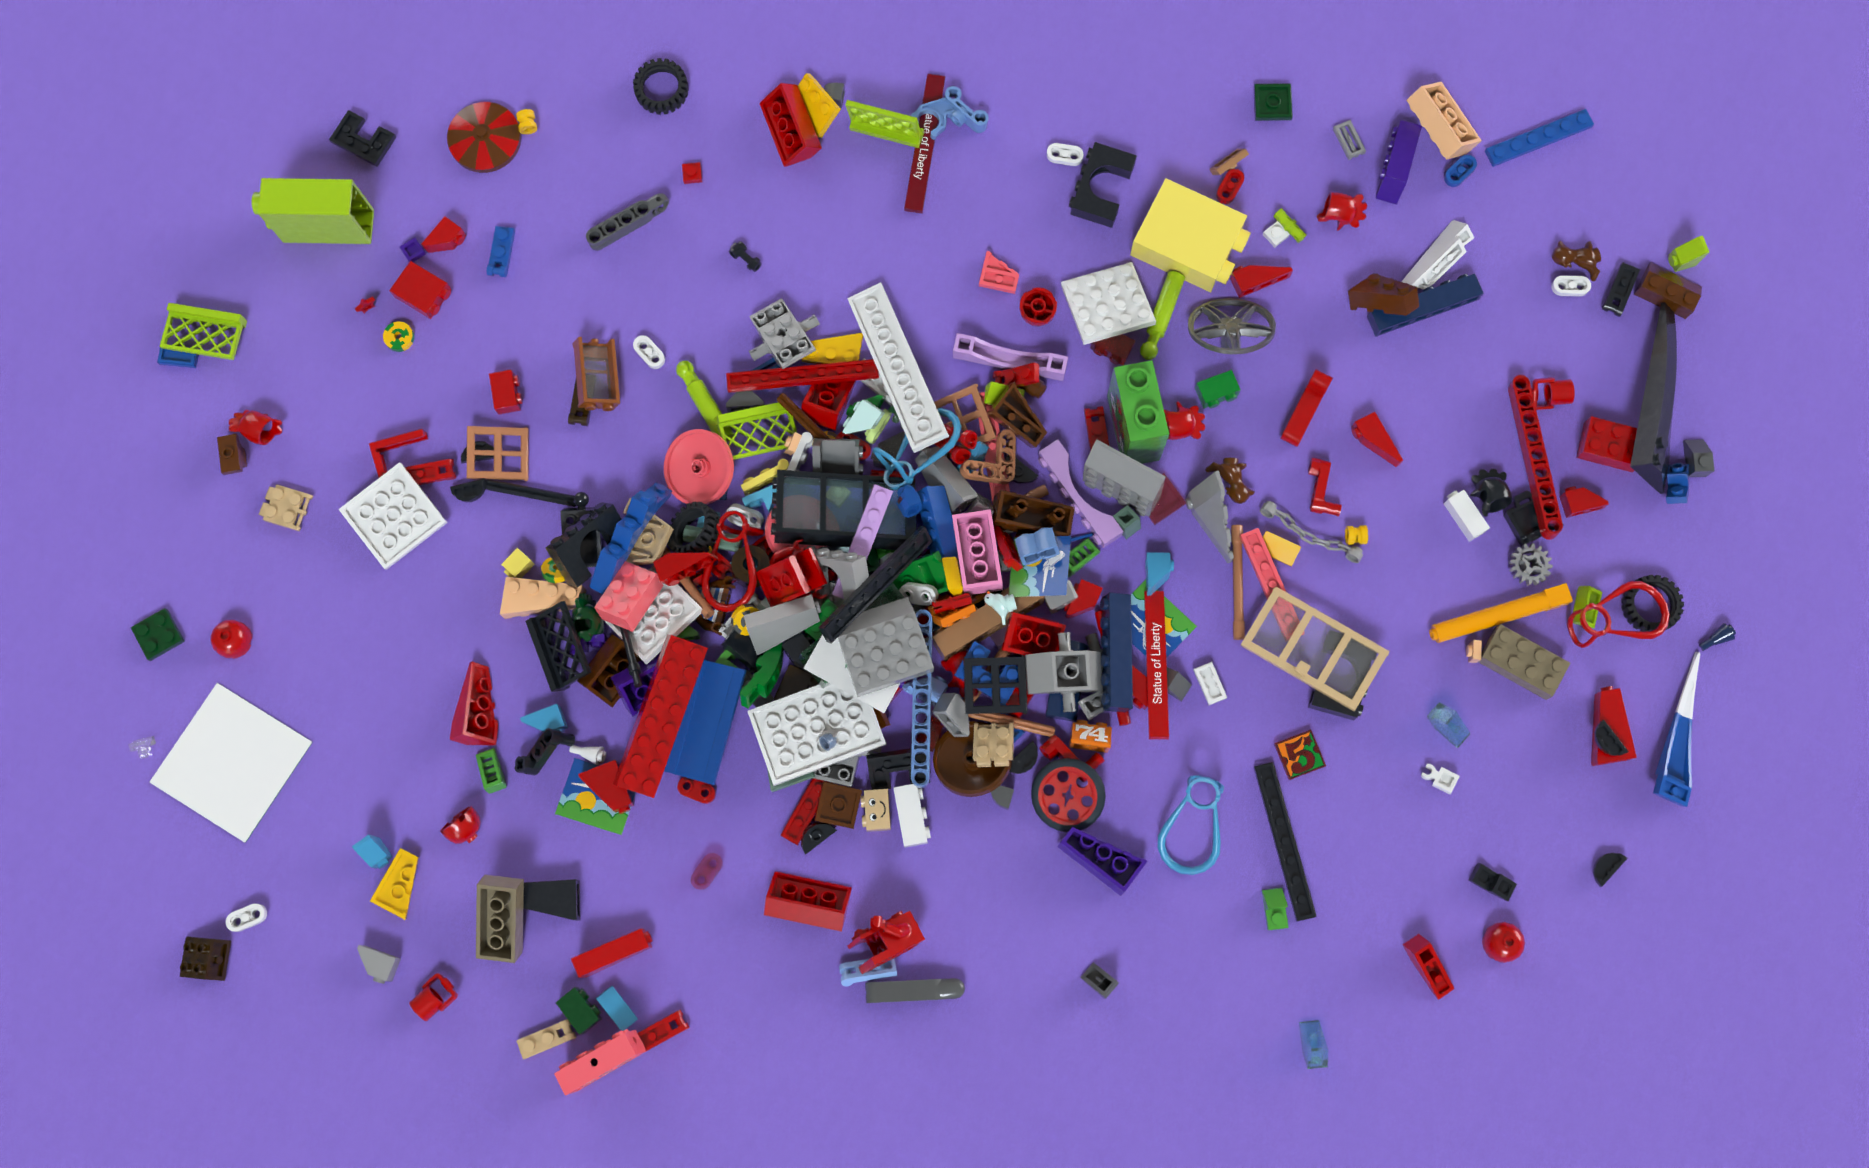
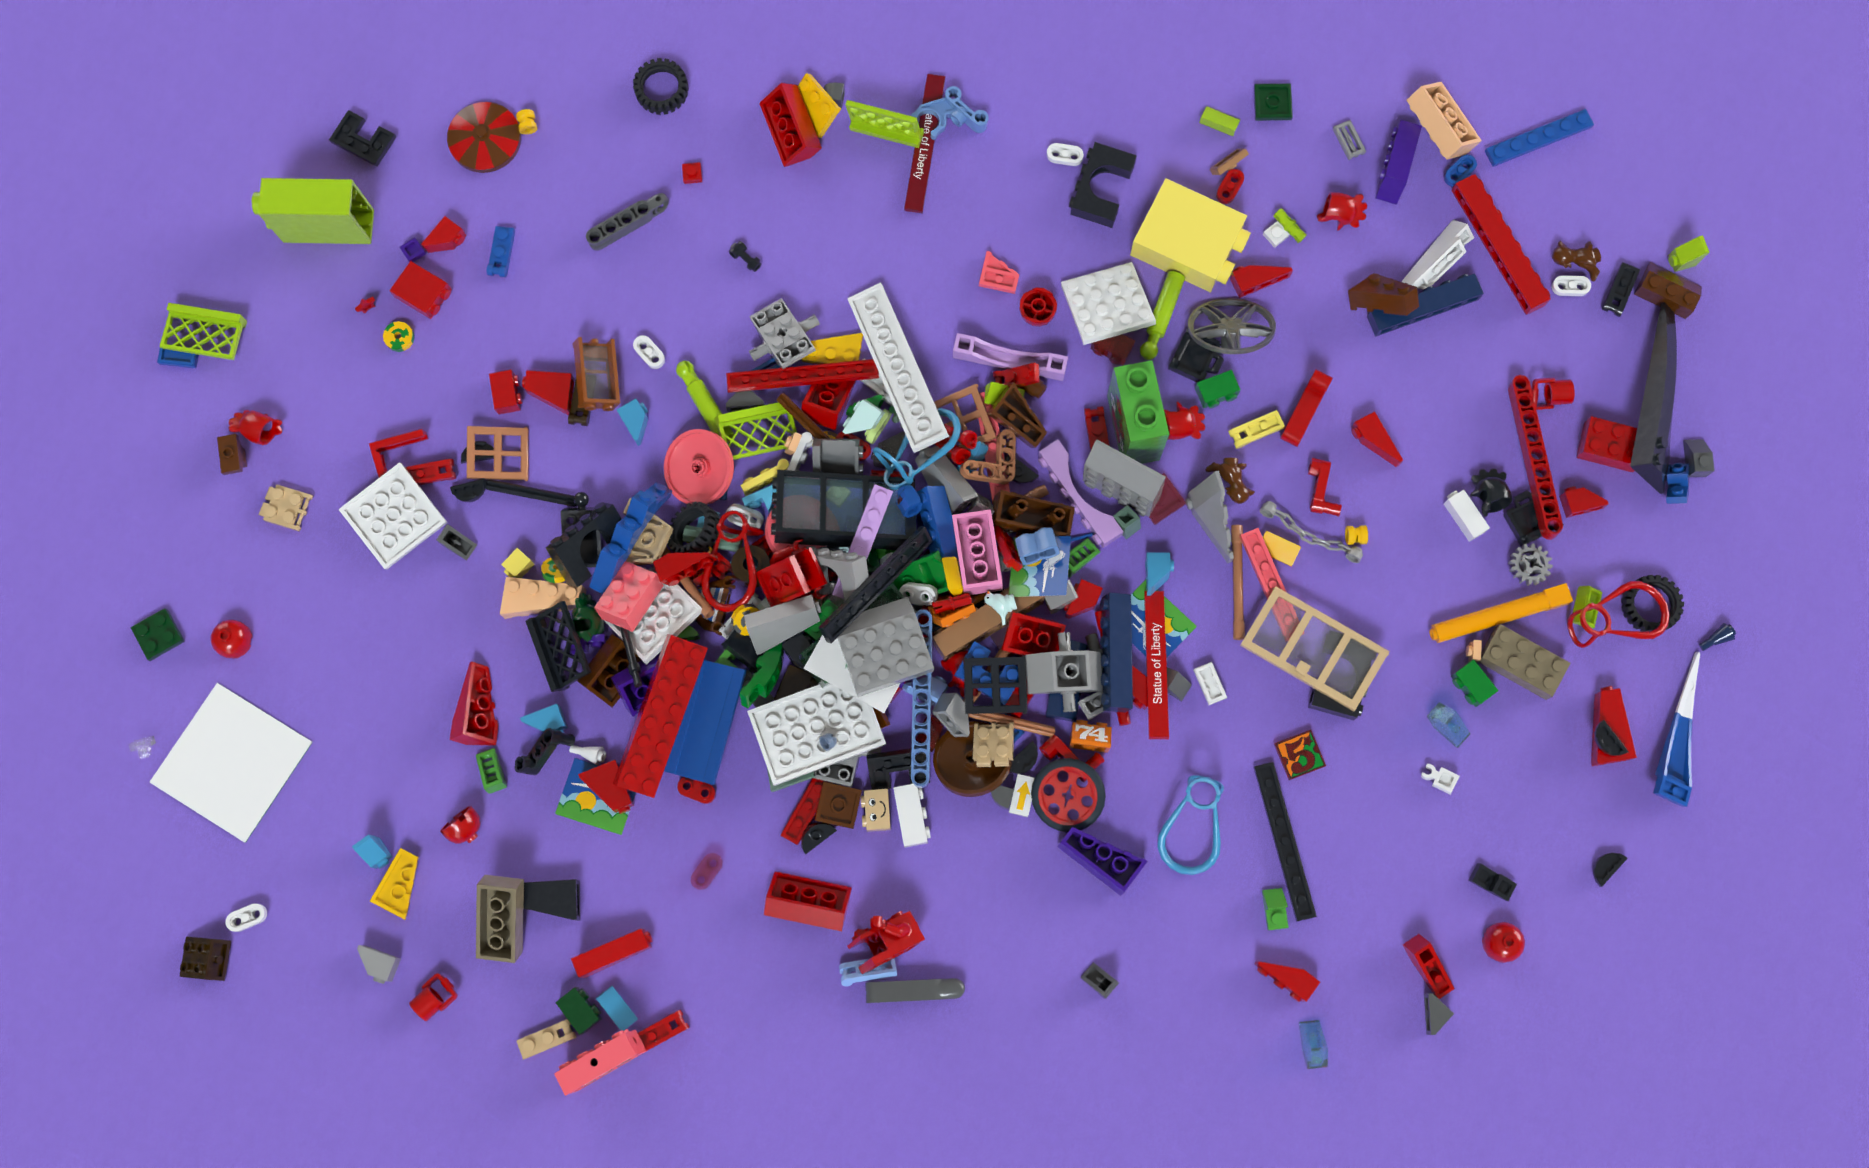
(456, 542): none -> dark grey slope
(551, 388): none -> red slope
(635, 419): none -> dark azure slope
(1021, 796): none -> white tile
(1194, 360): none -> black piece
(1219, 121): none -> lime slope
(1257, 429): none -> light yellow plate
(1295, 980): none -> red slope
(1435, 1014): none -> dark grey slope
(1474, 683): none -> green brick
(1501, 244): none -> red brick

